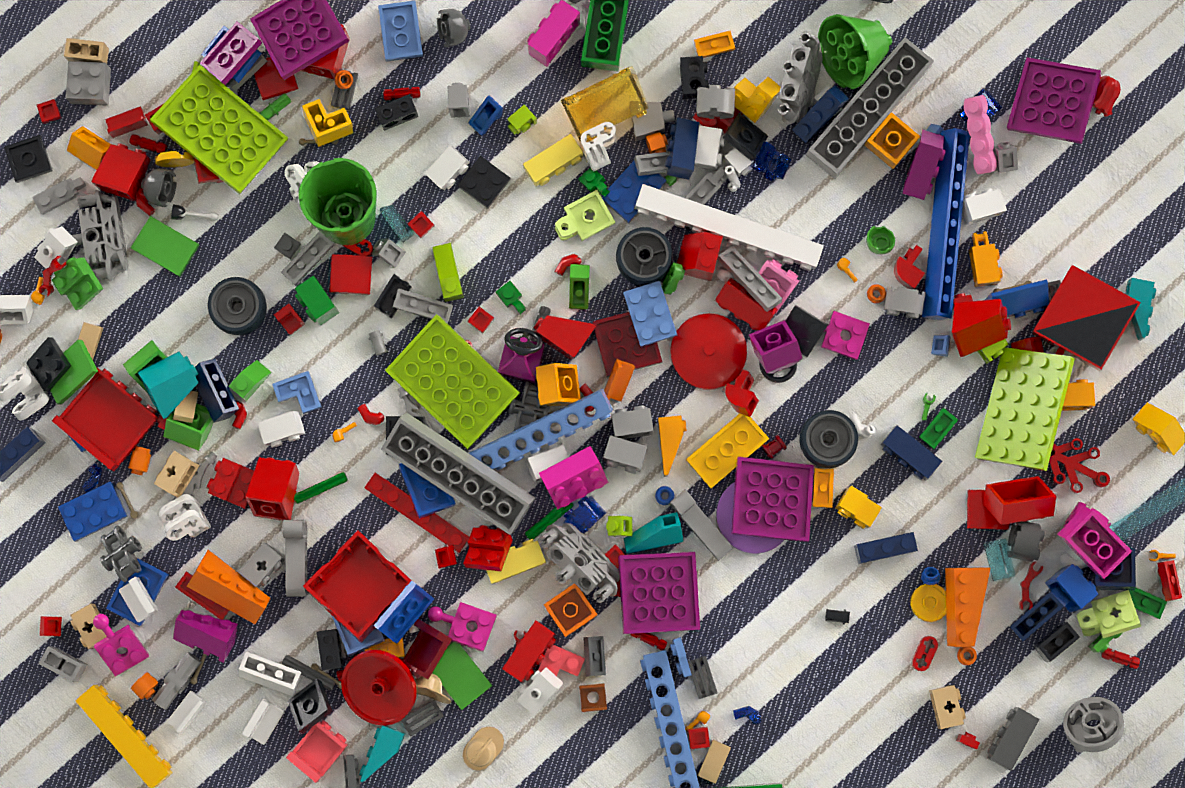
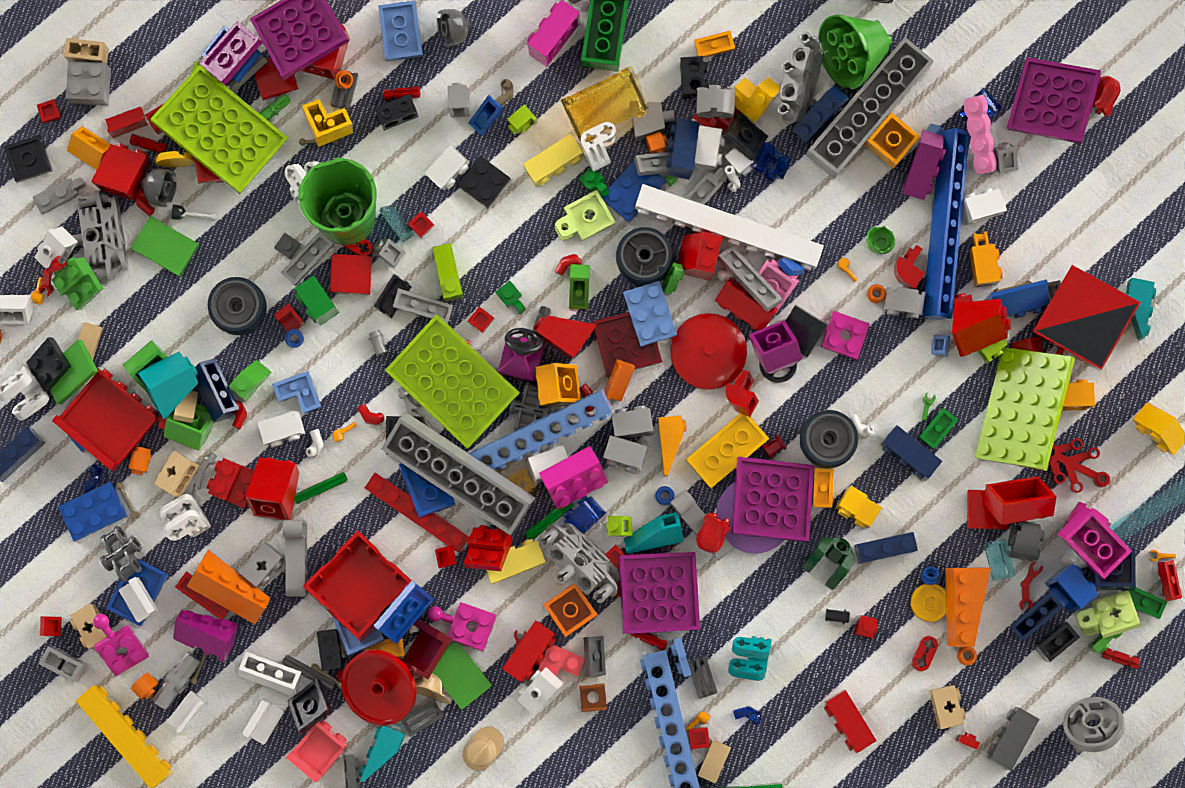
(294, 344): none -> blue plate
(317, 444): none -> white arm
(507, 92): none -> dark tan arm
(522, 475): none -> clear yellow brick
(712, 533): none -> red piece
(757, 652): none -> teal piece
(790, 267): none -> blue tile
(836, 550): none -> dark green piece
(849, 721): none -> red brick
(866, 626): none -> red brick

